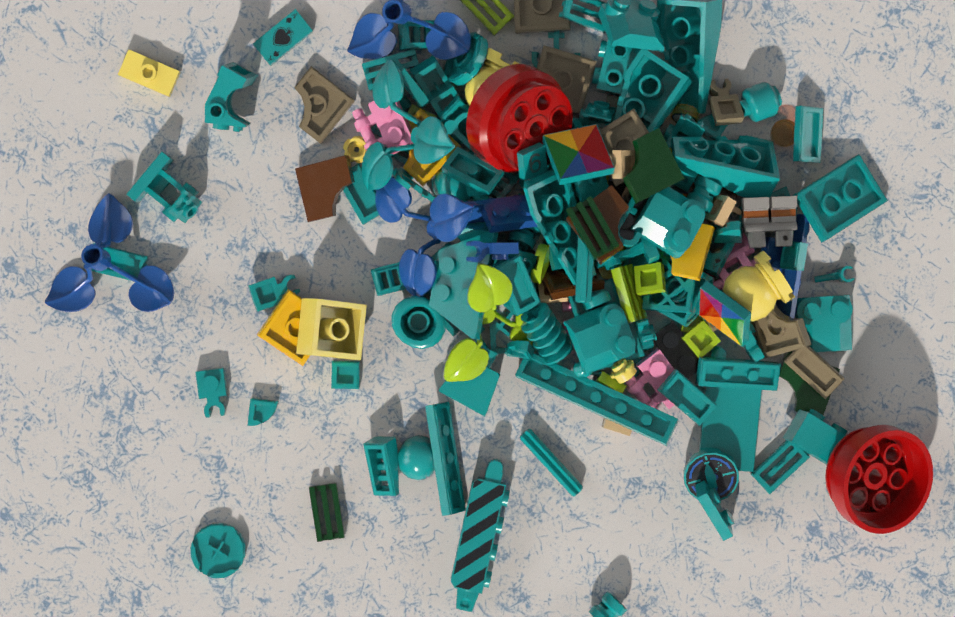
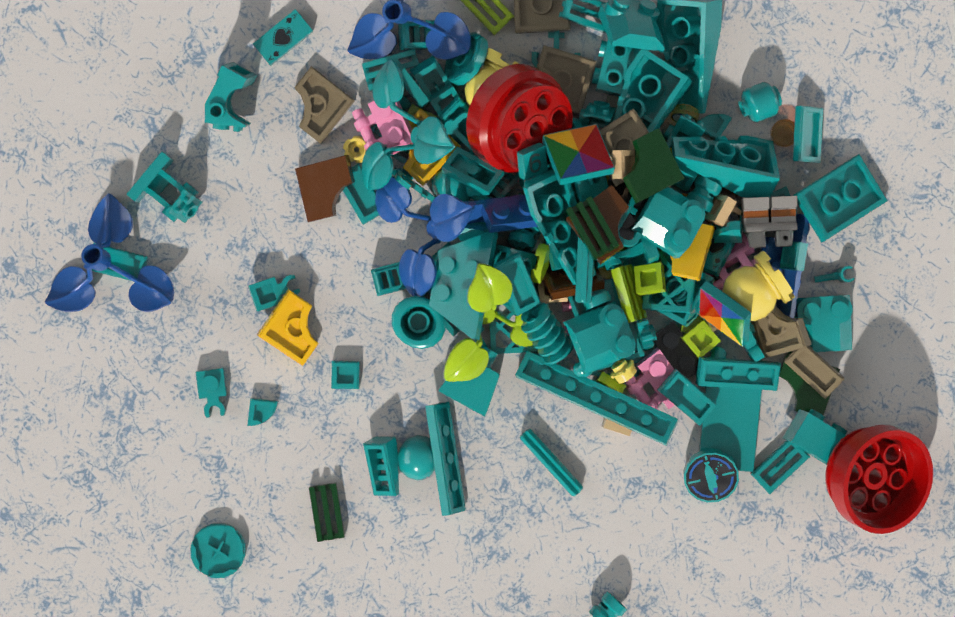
(149, 73): light yellow plate -> none
(331, 329): light yellow brick -> none
(478, 535): teal hinge -> none
(499, 251): blue plate -> none
(519, 349): teal tile -> none
(710, 502): teal plate -> none
(725, 107): dark tan plate -> none

